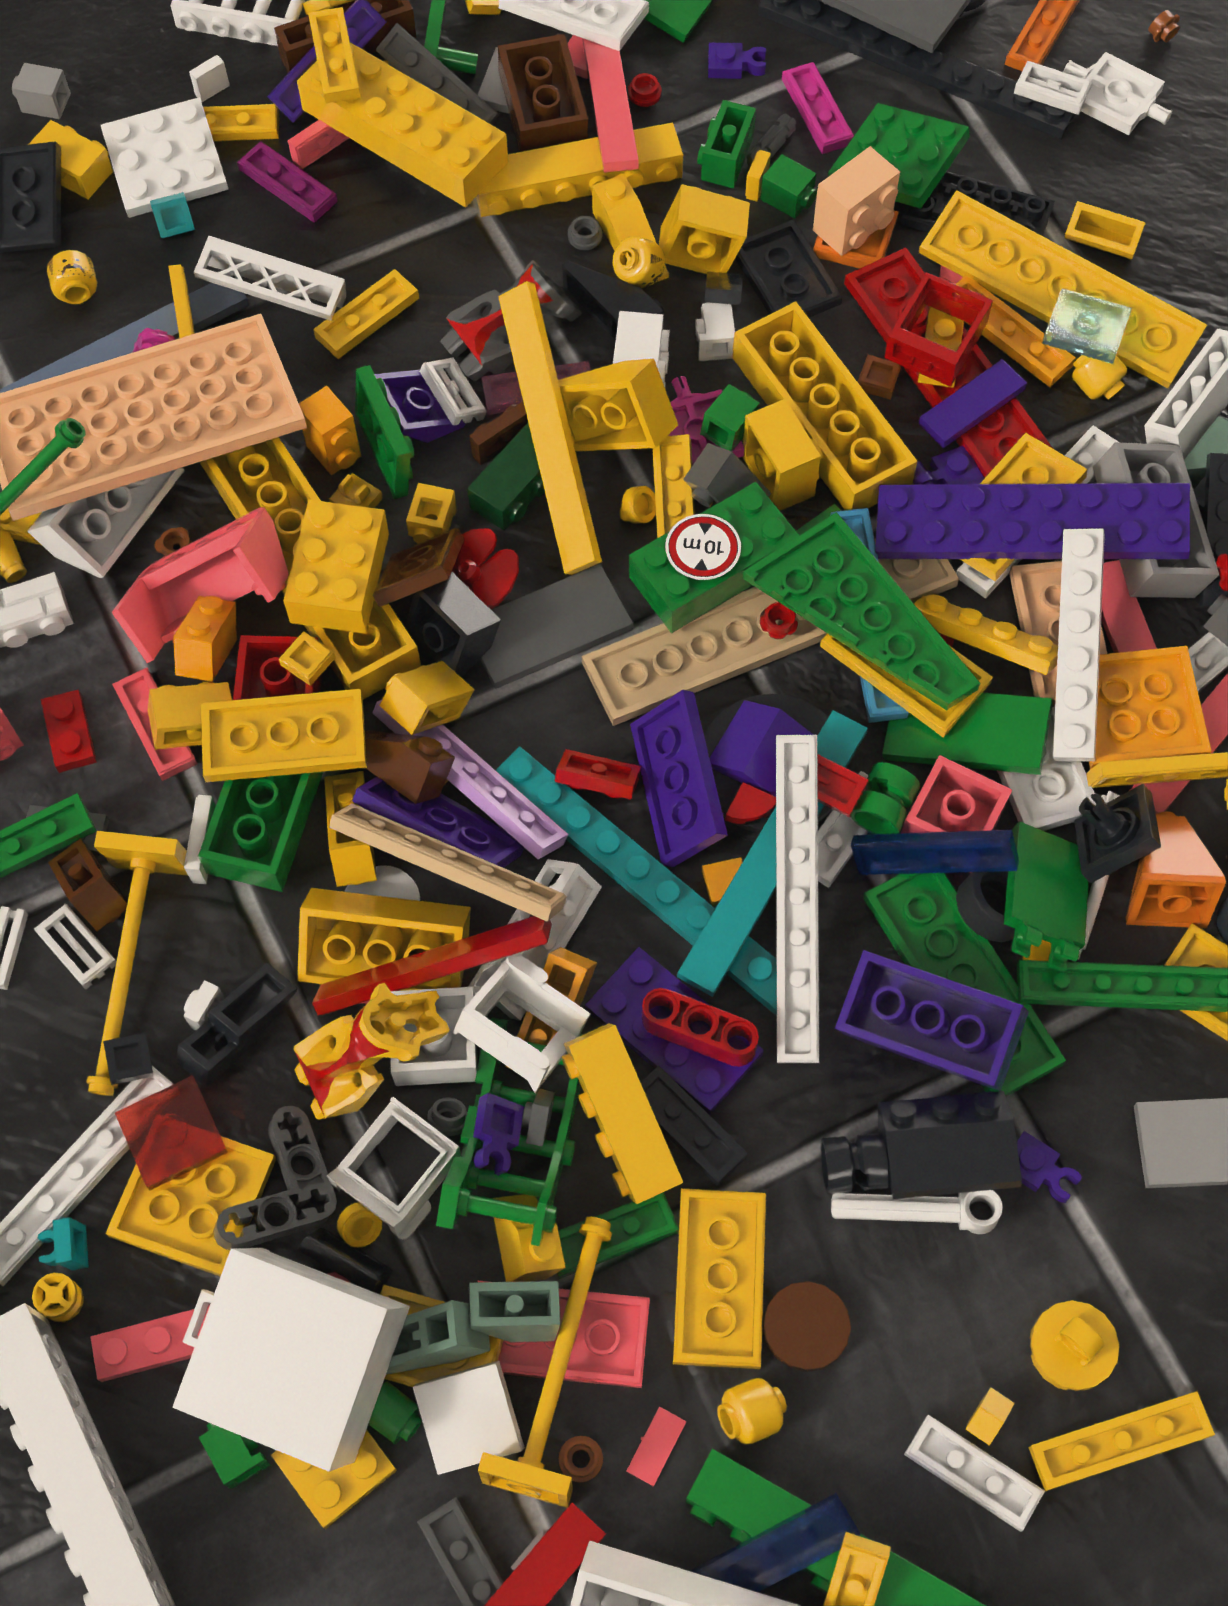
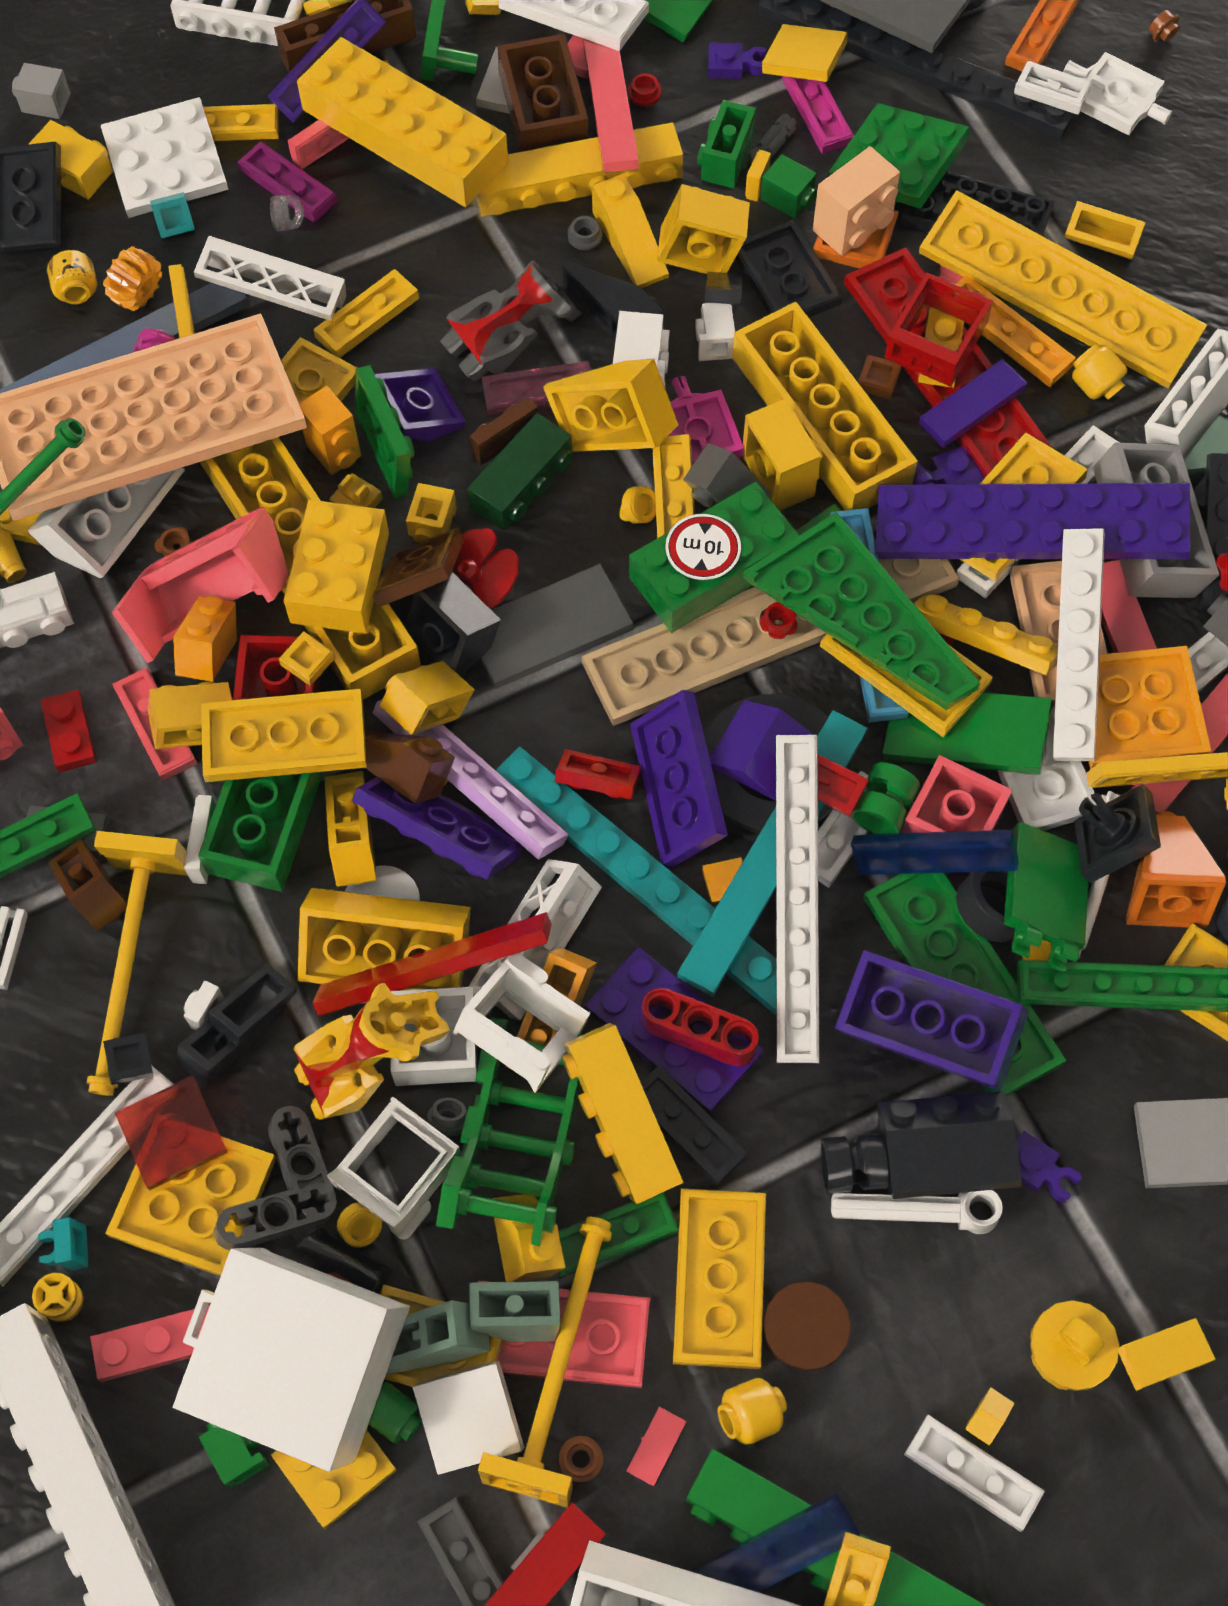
(95, 969): white tile -> none
(132, 278): none -> light orange gear
(209, 78): white tile -> none
(280, 212): none -> clear tile
(313, 368): none -> yellow plate
(334, 55): yellow plate -> none
(418, 63): dark grey tile -> none
(448, 391): white tile -> none
(448, 861): tan tile -> none
(499, 1127): dark purple plate -> none
(538, 1117): dark grey plate -> none
(549, 429): yellow tile -> none
(638, 261): yellow head -> none
(725, 418): green brick -> none
(750, 805): red tile -> none
(804, 52): none -> yellow tile
(1087, 325): clear light blue tile -> none
(1121, 1441): yellow plate -> none
(1165, 1354): none -> yellow tile

